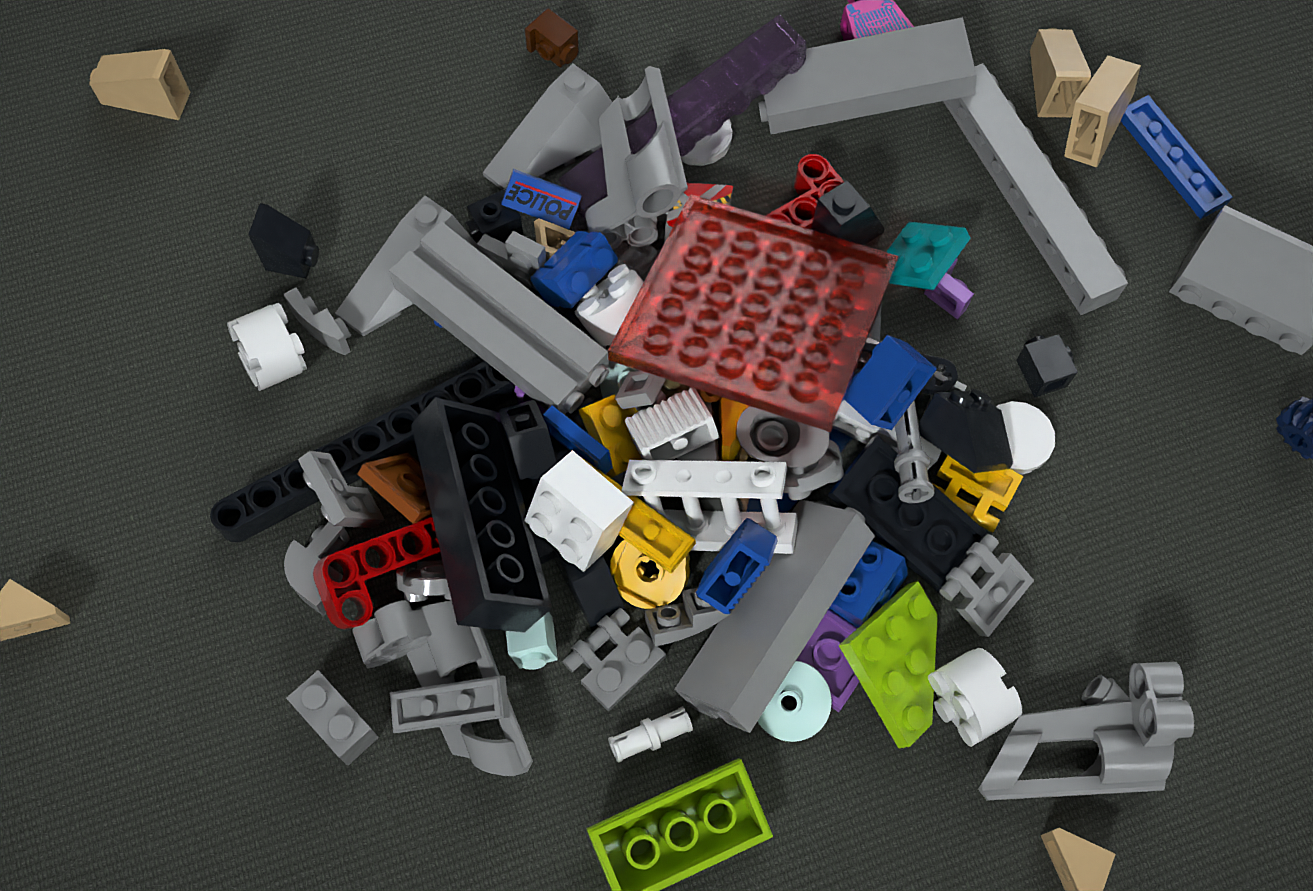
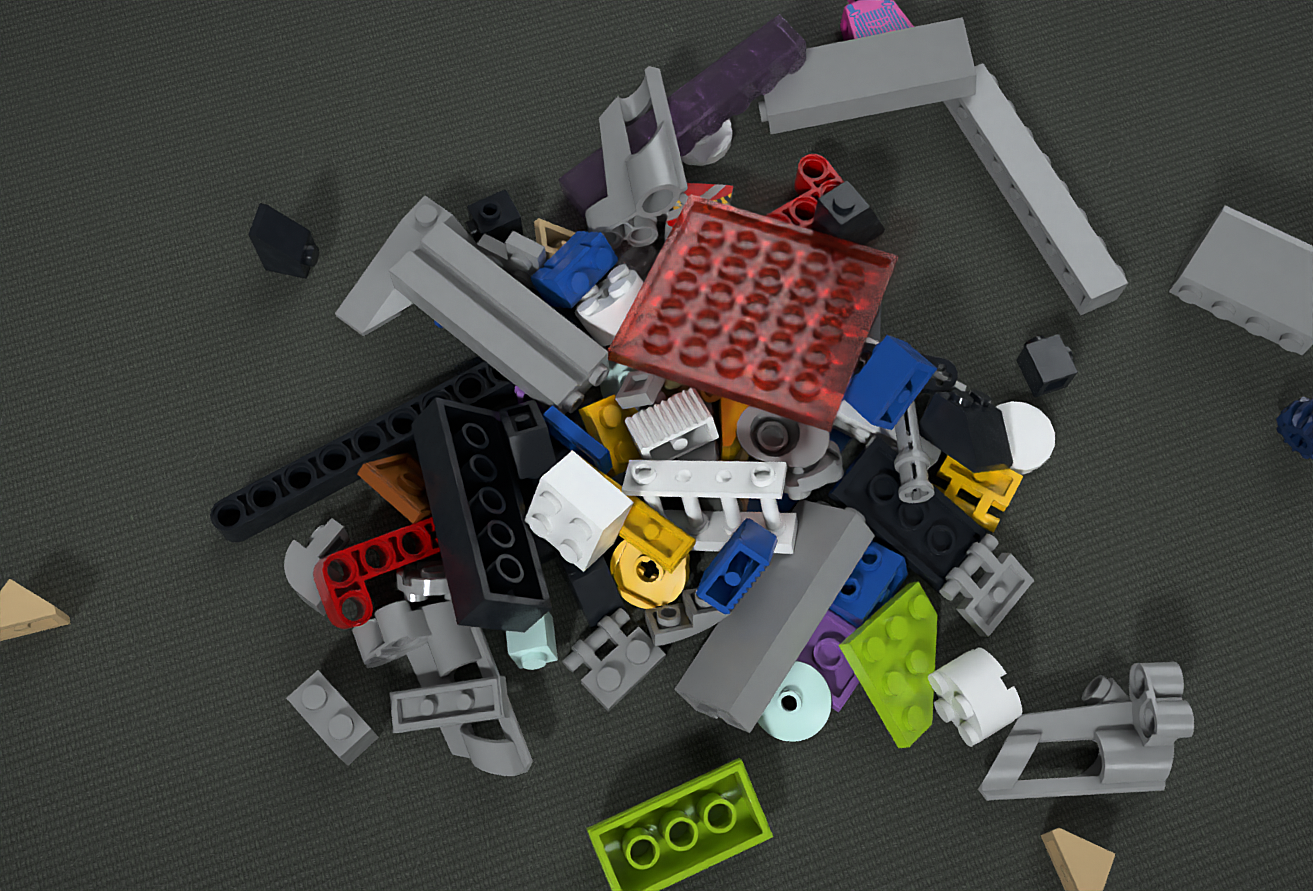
(141, 83): tan slope -> none
(266, 346): white brick -> none
(319, 324): light grey slope -> none
(340, 503): light grey plate -> none
(541, 199): blue tile -> none
(552, 38): reddish brown brick -> none
(555, 129): light grey wedge -> none
(650, 734): white pin -> none
(926, 253): teal plate -> none
(951, 294): medium lavender bracket -> none
(1058, 72): tan slope -> none
(1101, 110): tan slope -> none
(1175, 157): blue plate -> none

